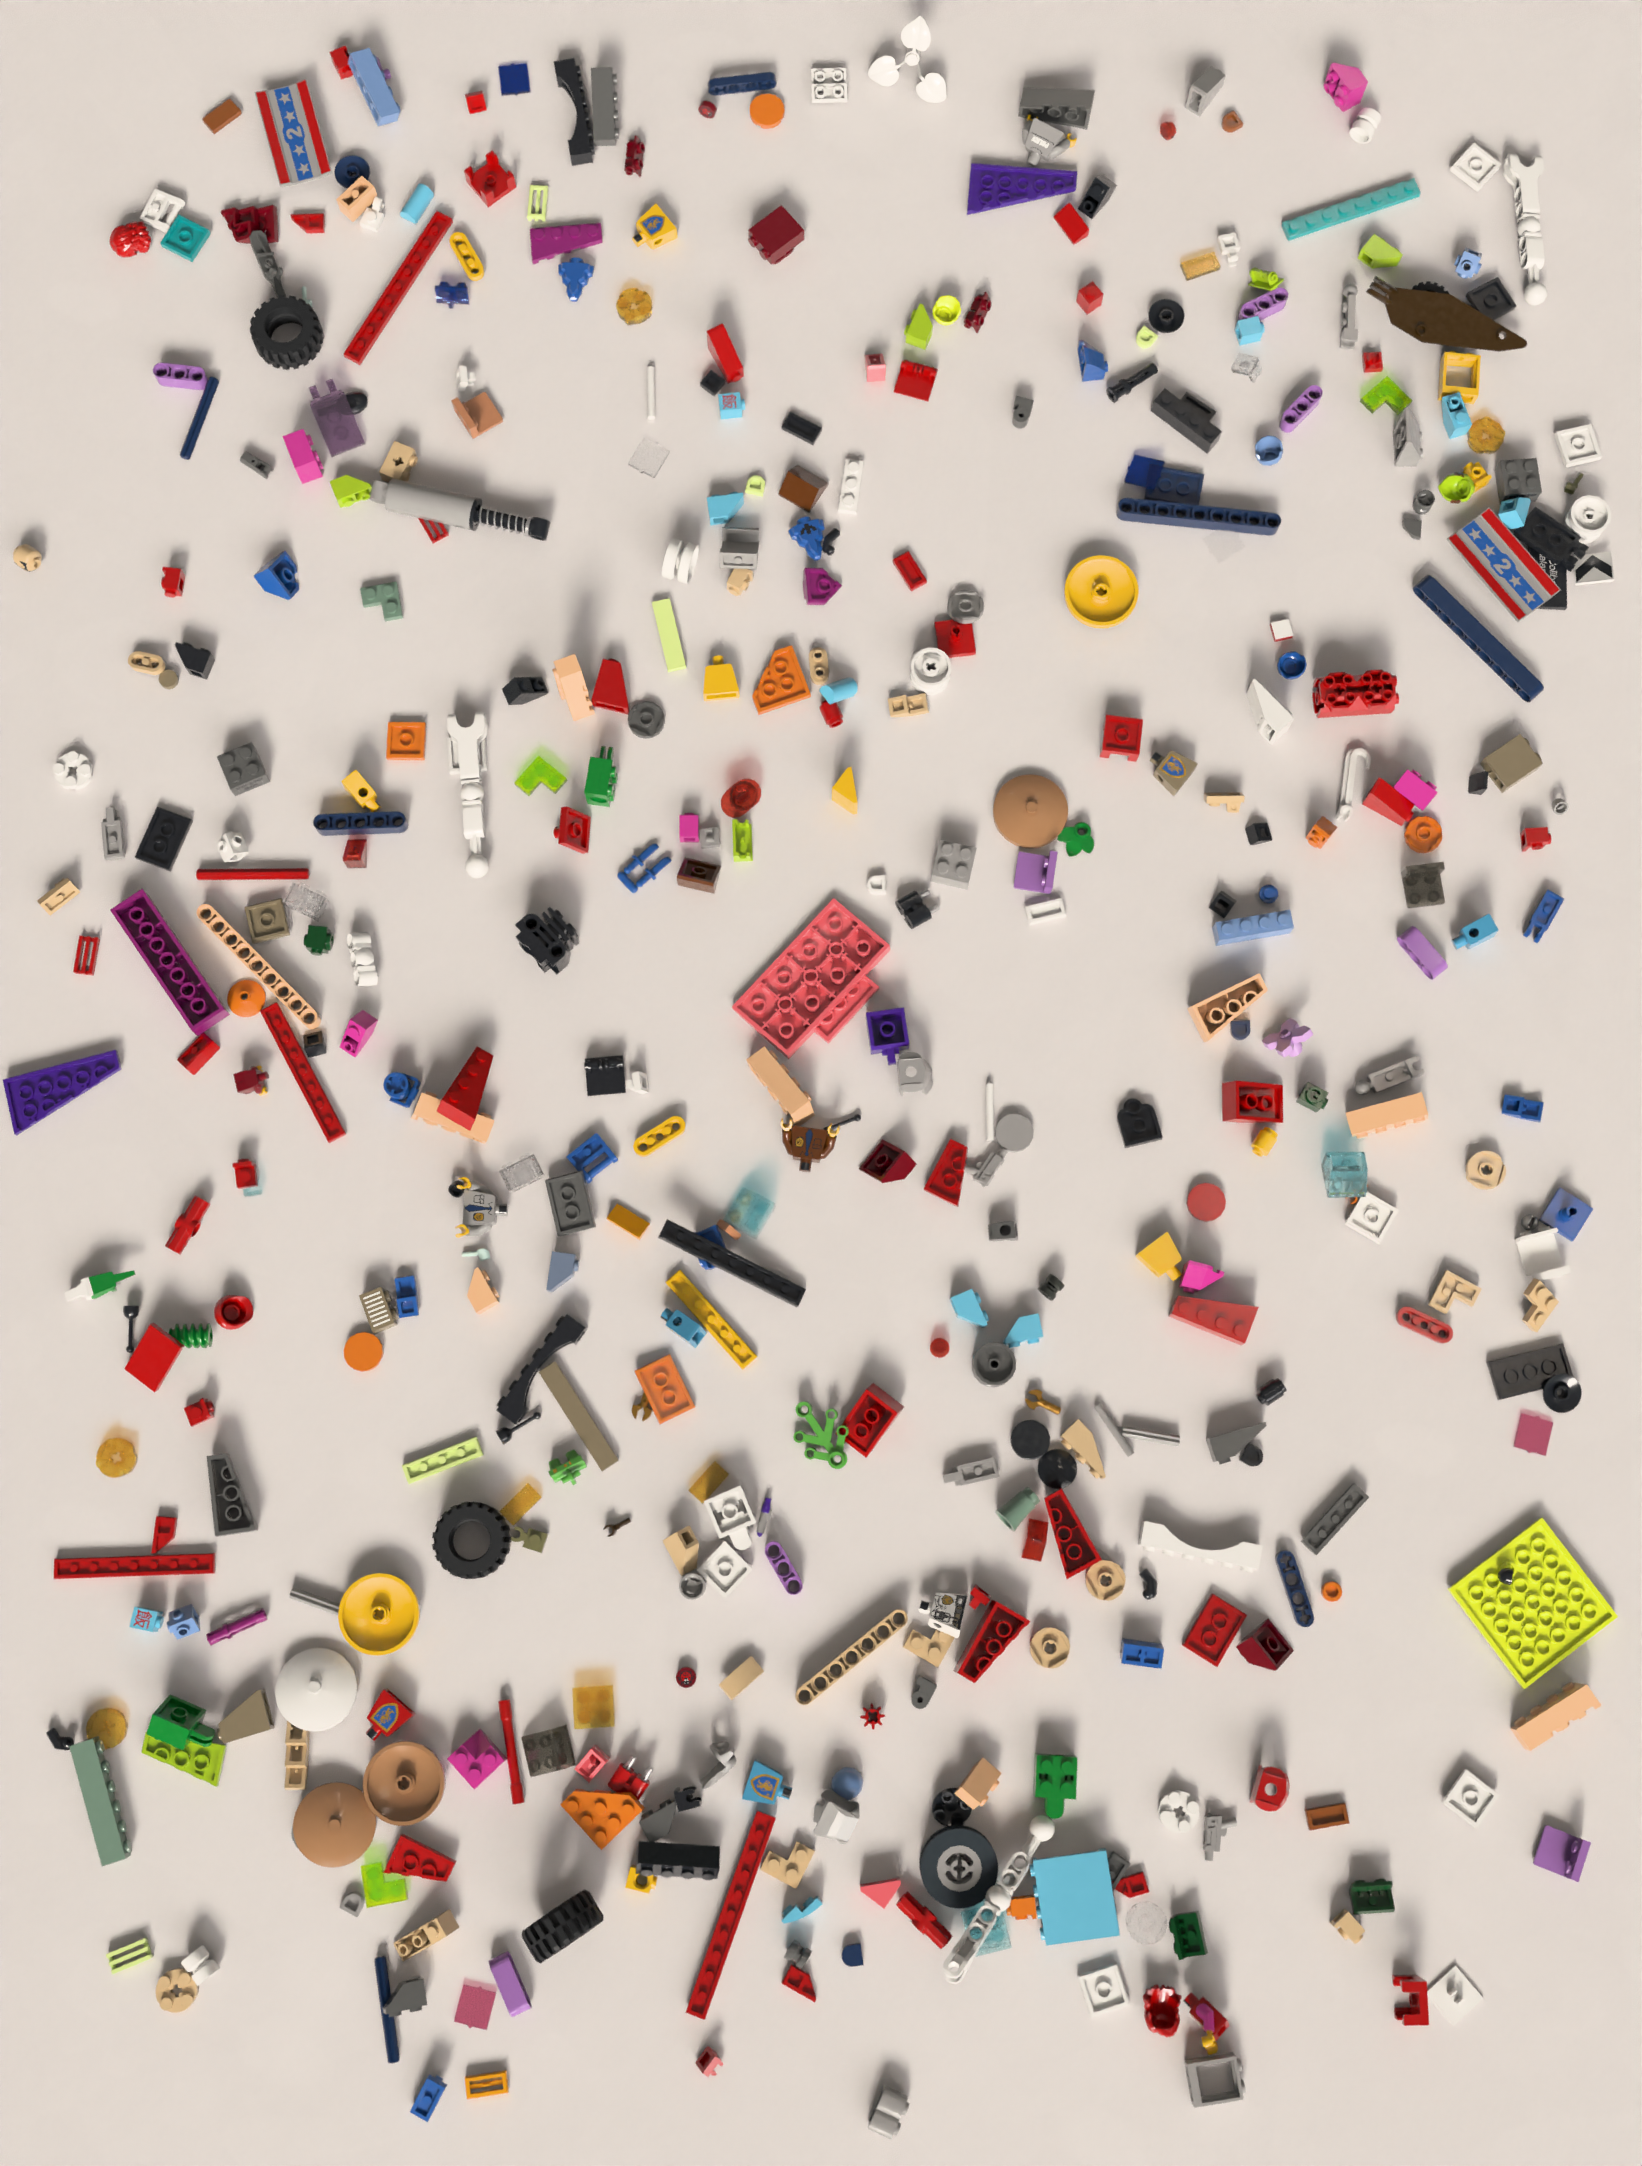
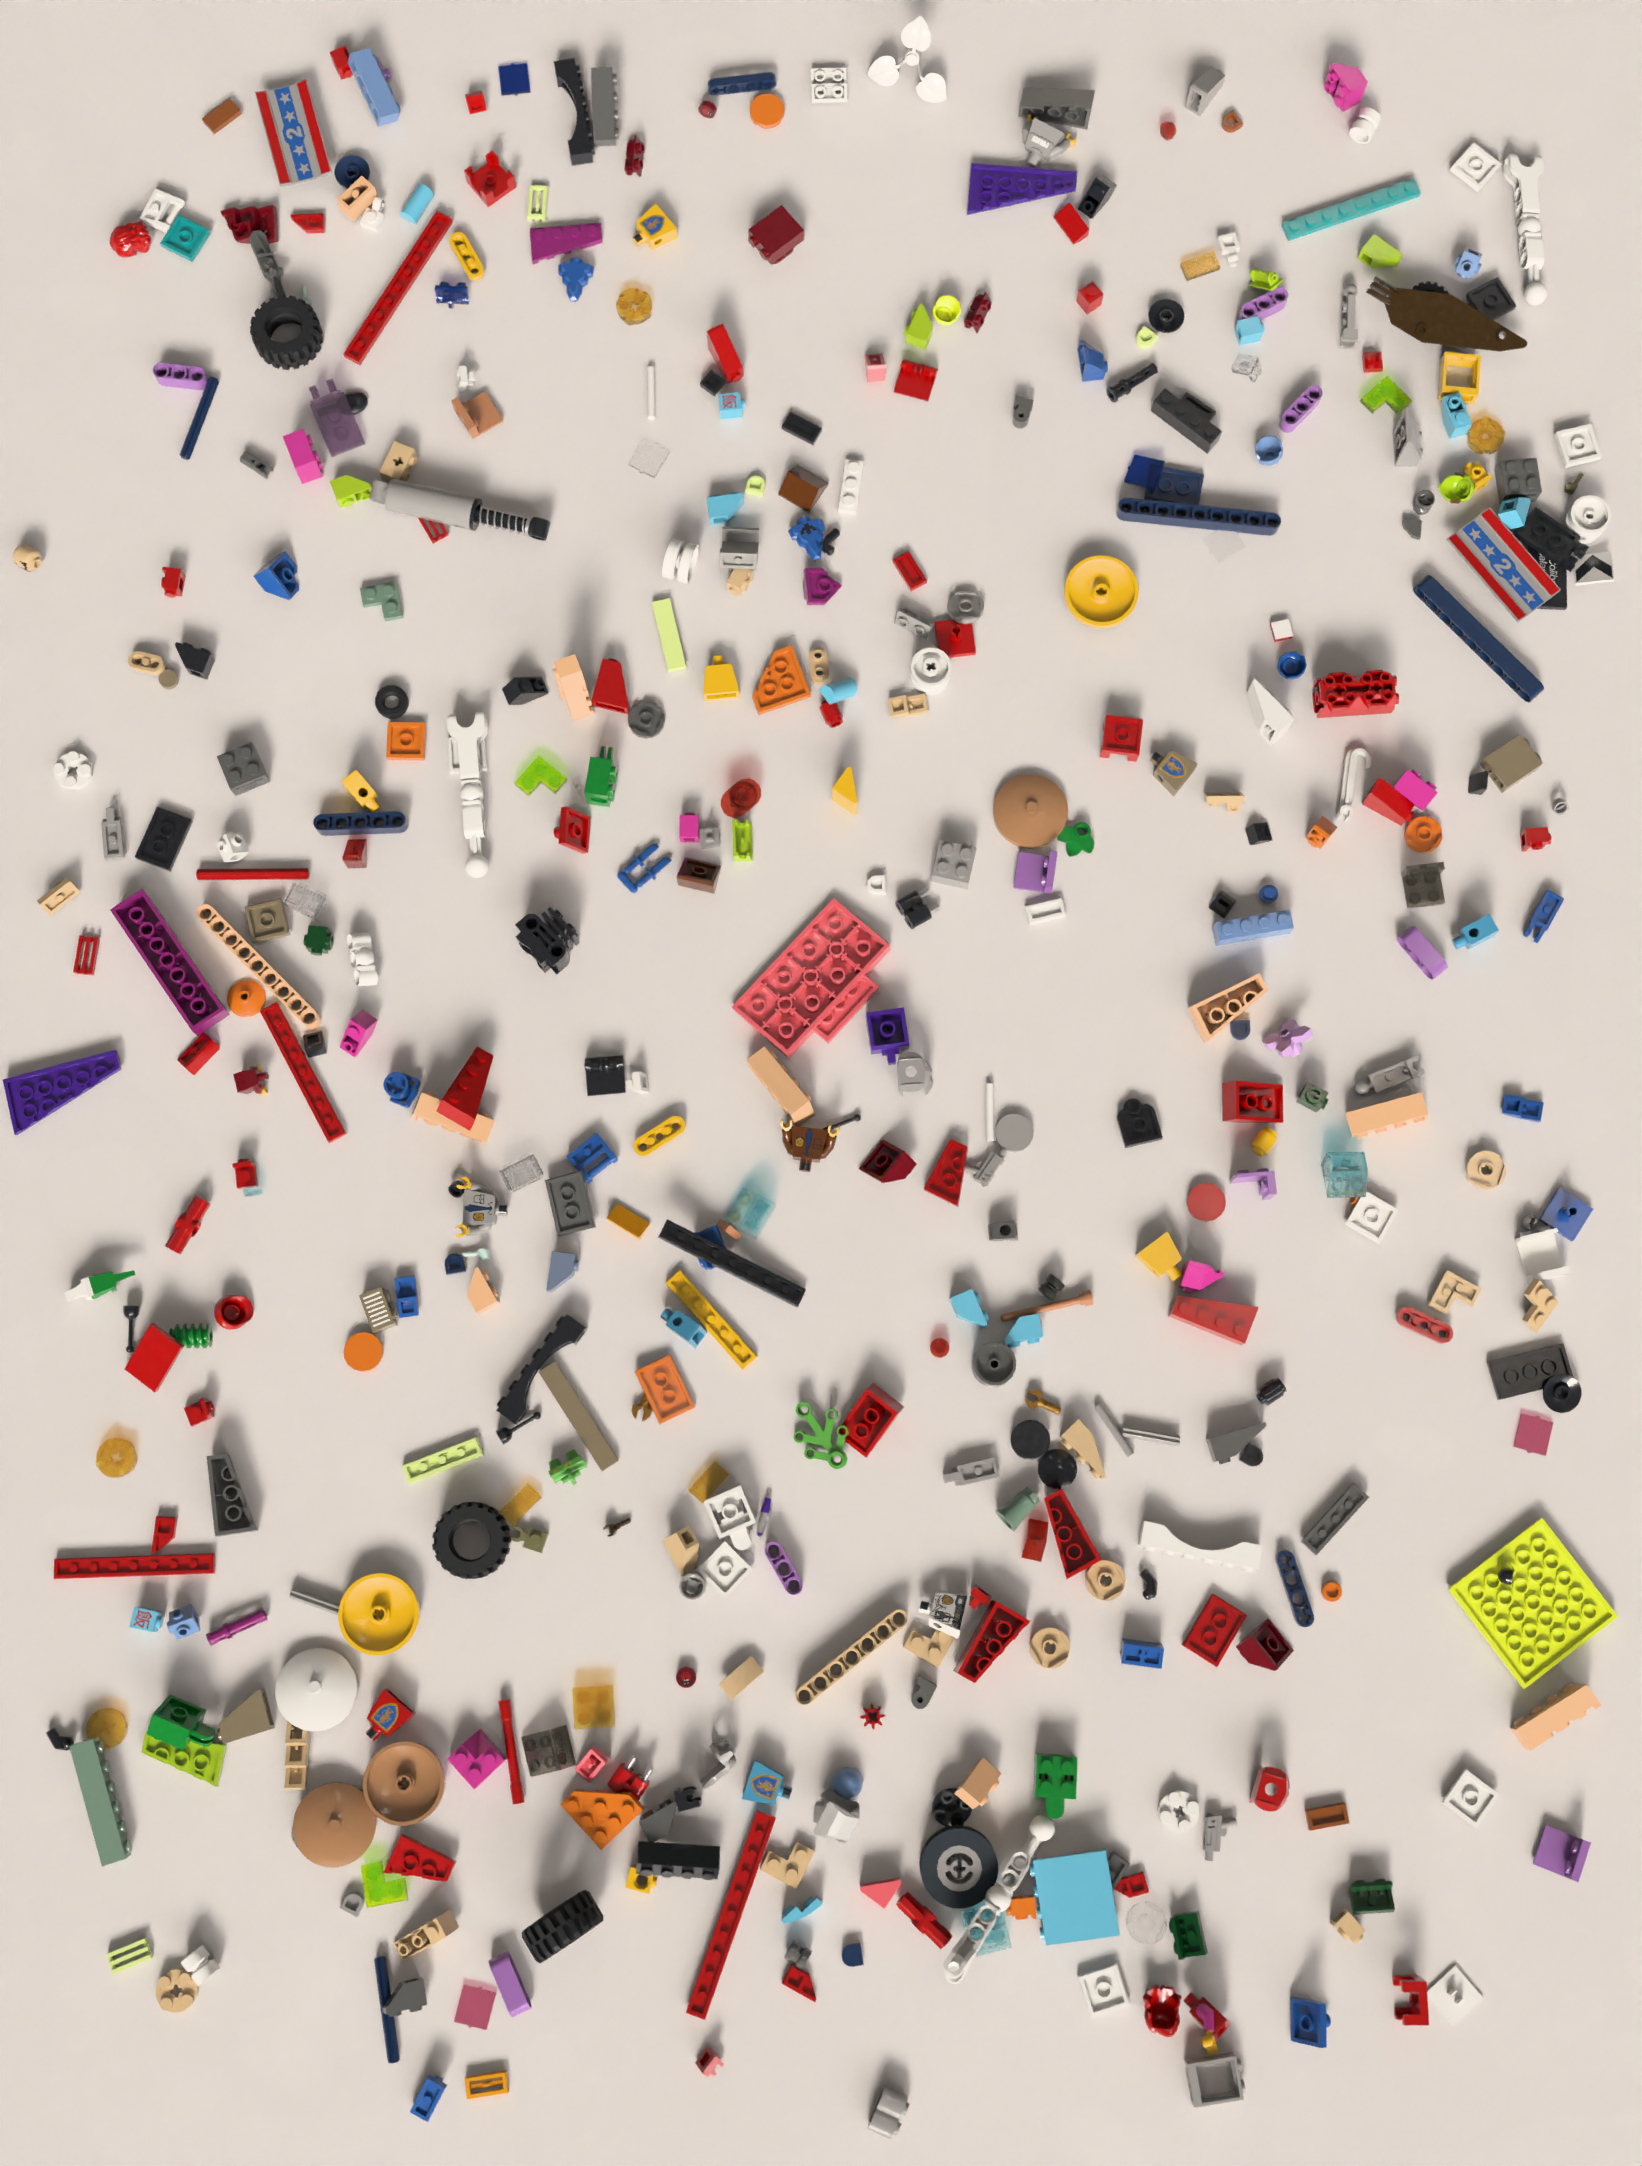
(391, 690): none -> black tyre
(454, 1264): none -> dark blue tile
(908, 620): none -> light grey hinge
(1084, 1298): none -> nougat piece
(1267, 1178): none -> medium lavender bracket
(1309, 2022): none -> blue tile

